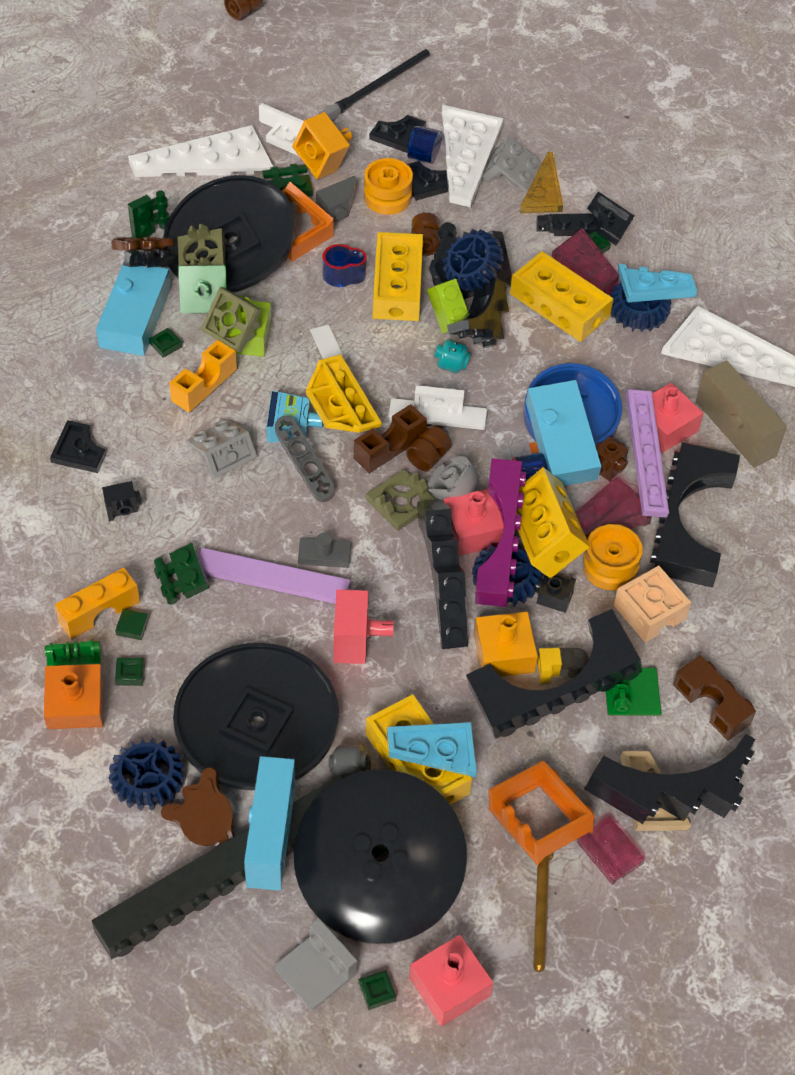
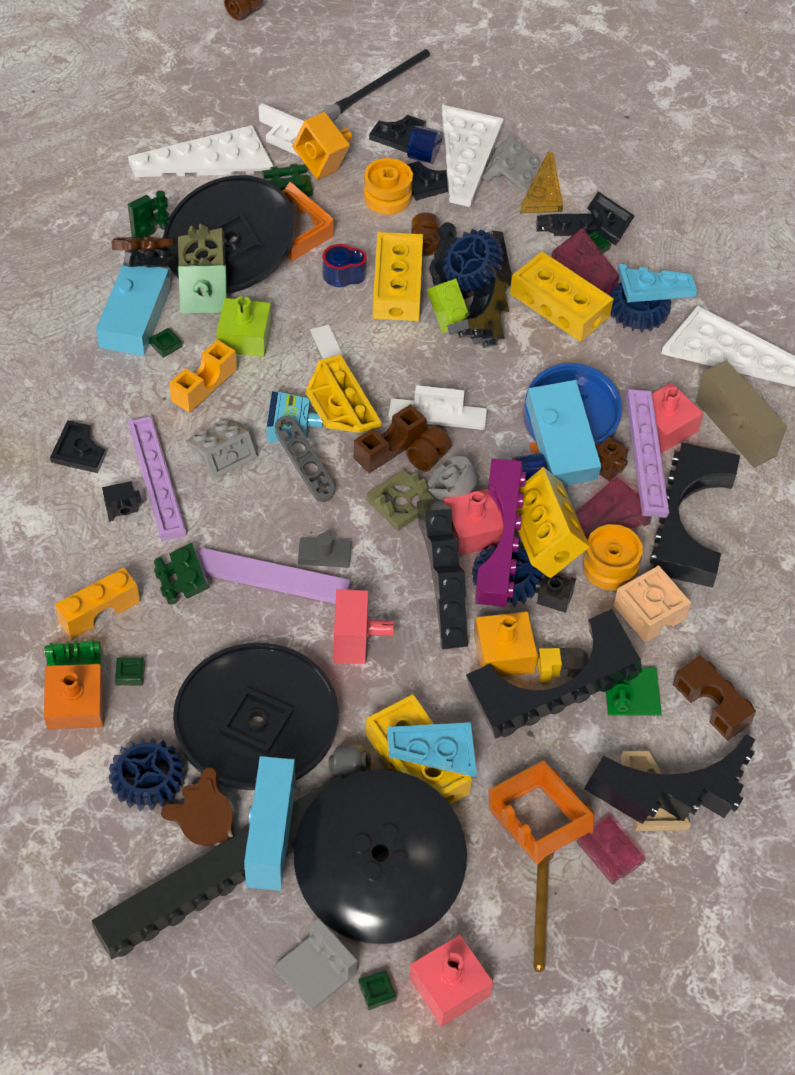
(132, 624): dark green tile -> none
(156, 478): none -> lavender tile
(215, 313): olive piece -> none
(337, 198): dark grey slope -> none
(452, 356): teal head -> none

